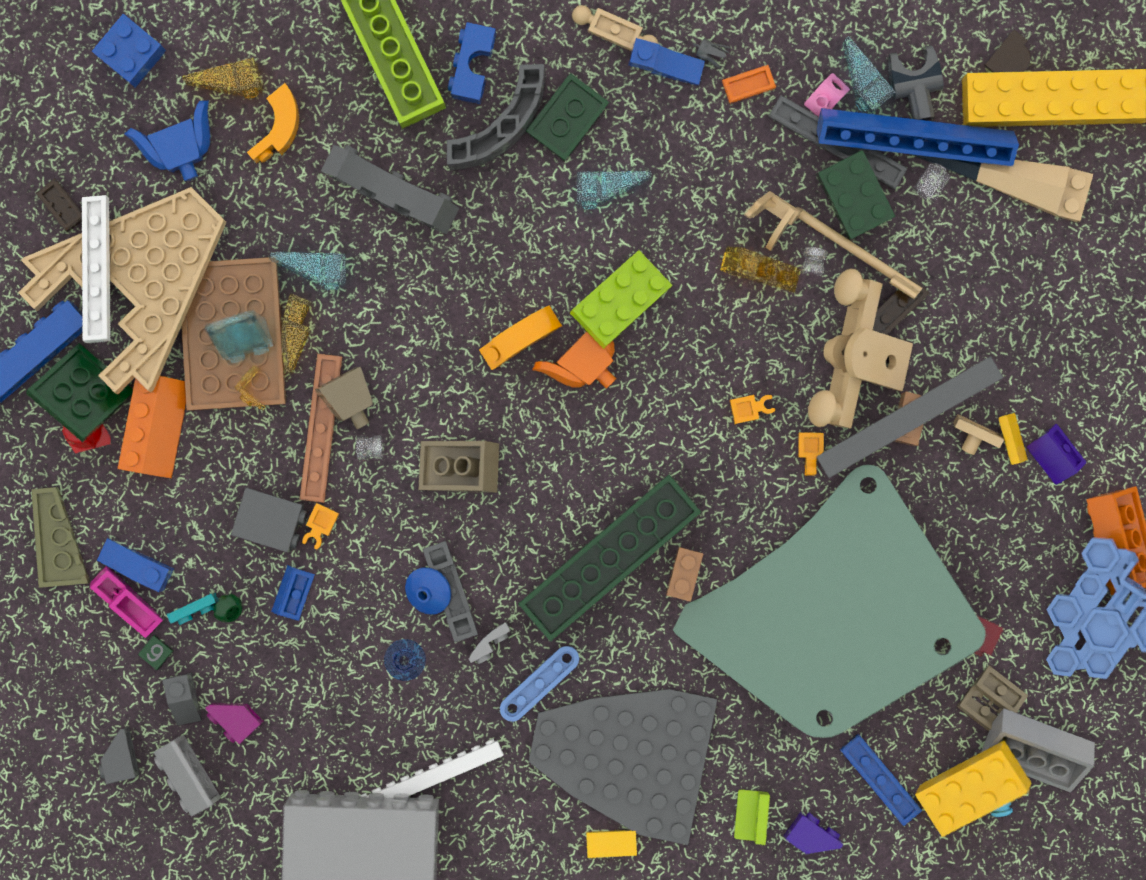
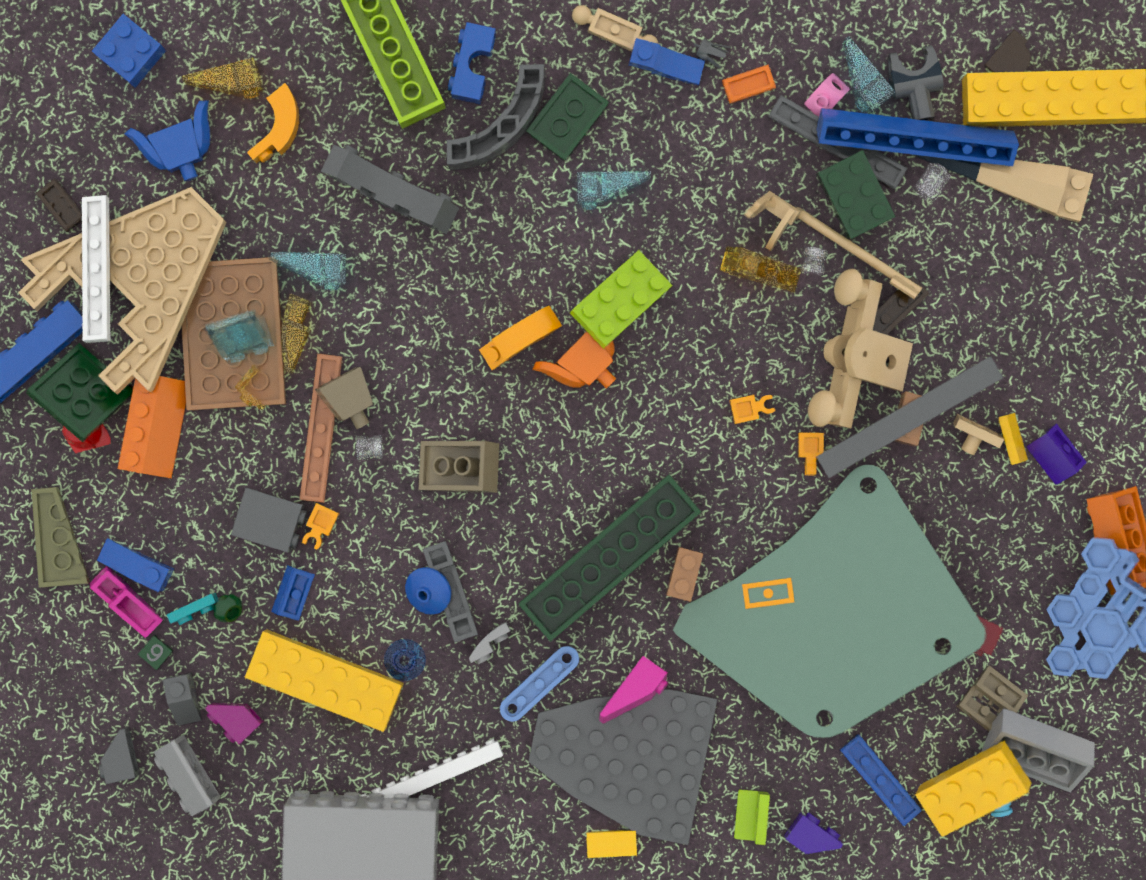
(324, 680): none -> yellow brick
(639, 687): none -> dark pink slope
(768, 593): none -> light orange plate

